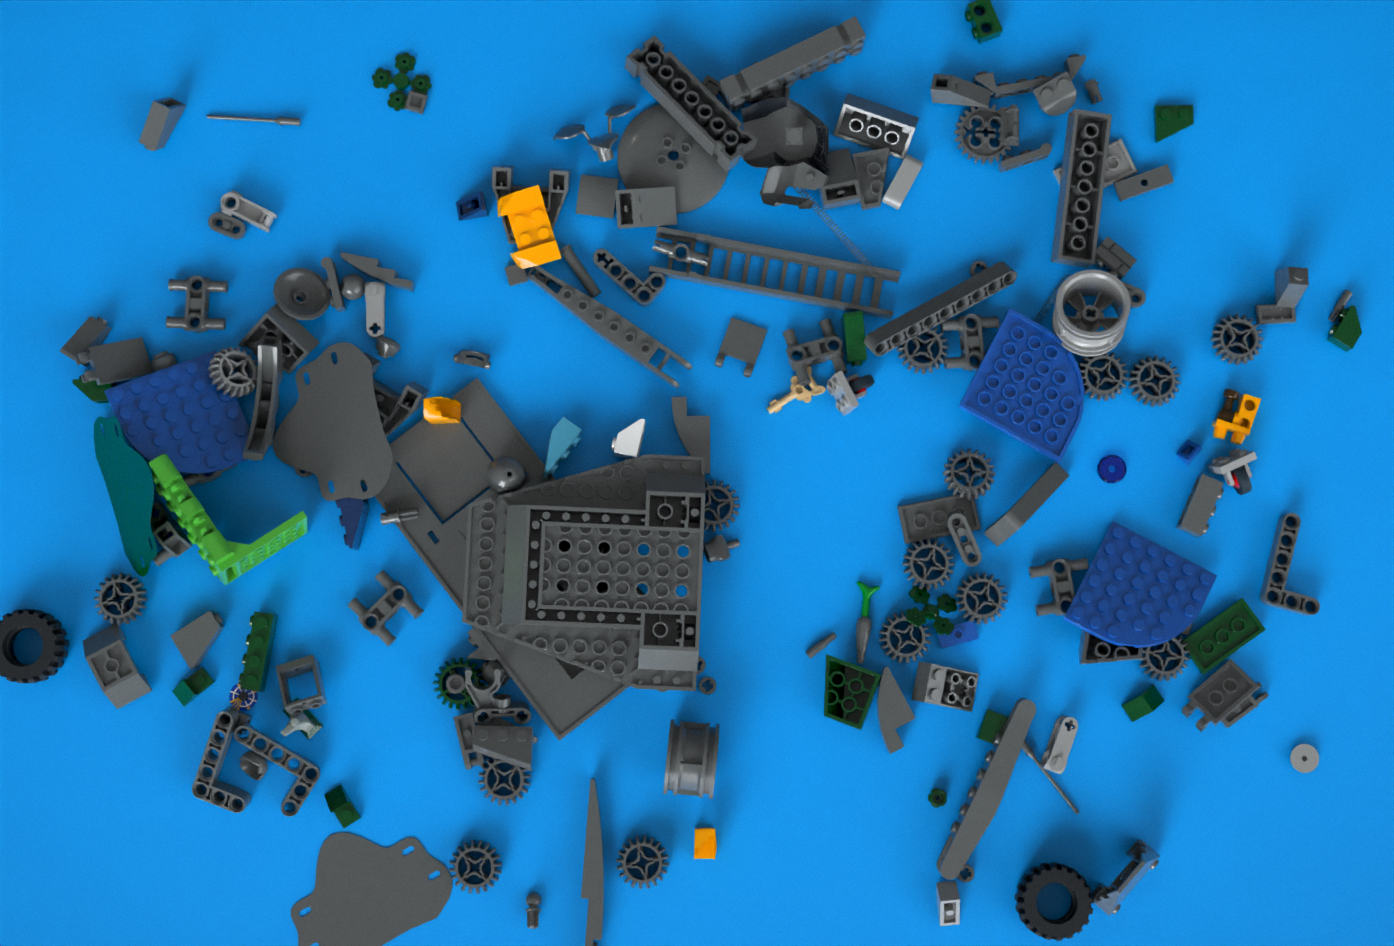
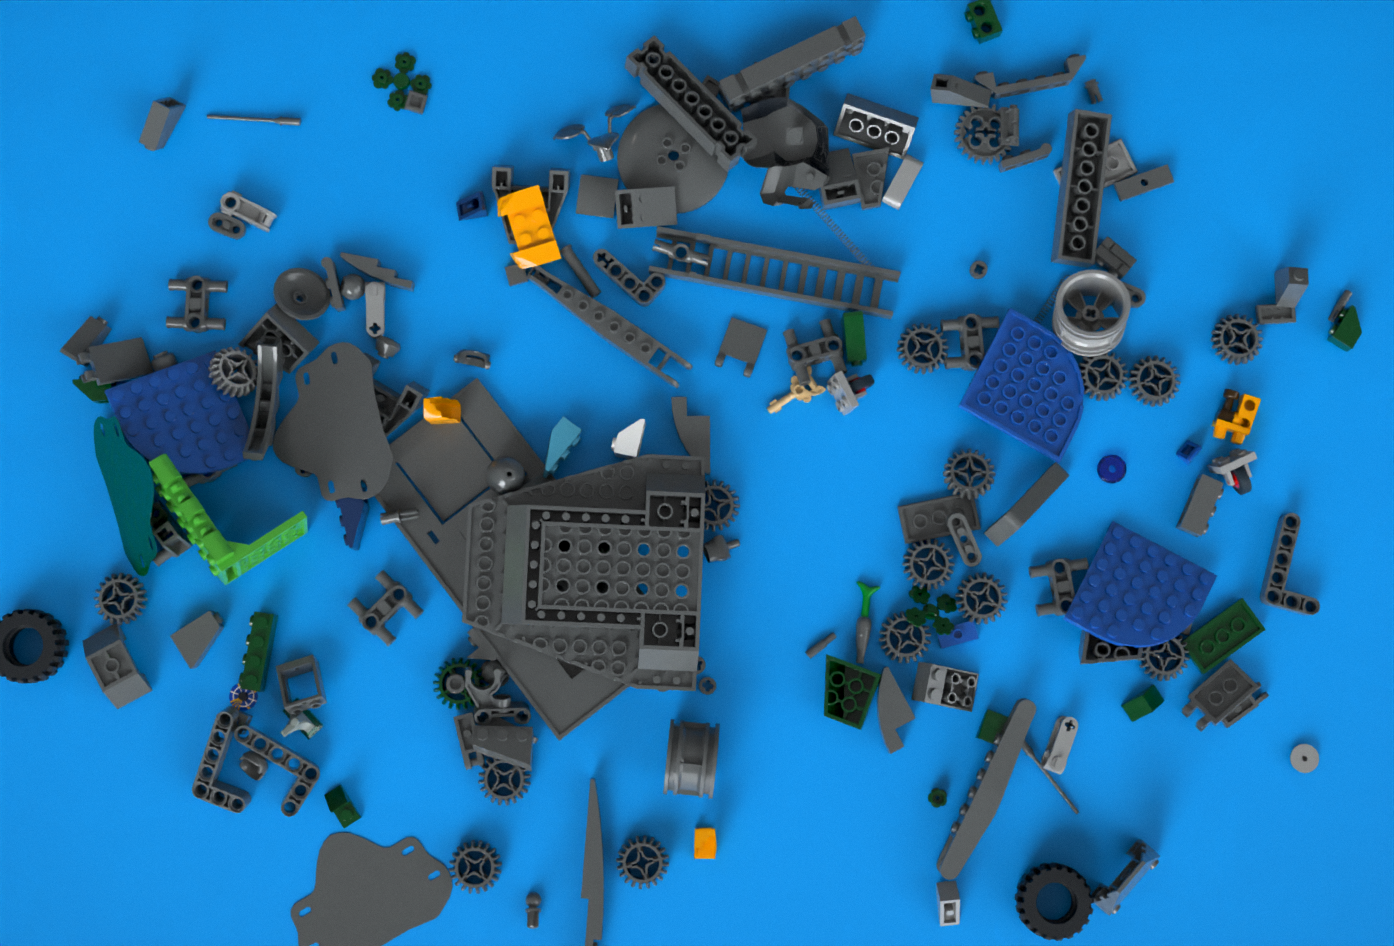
(193, 686): dark green slope -> none
(940, 308): dark grey beam -> none
(967, 878): dark grey bush -> none
(1056, 95): dark grey slope -> none
(1171, 120): dark green wing -> none

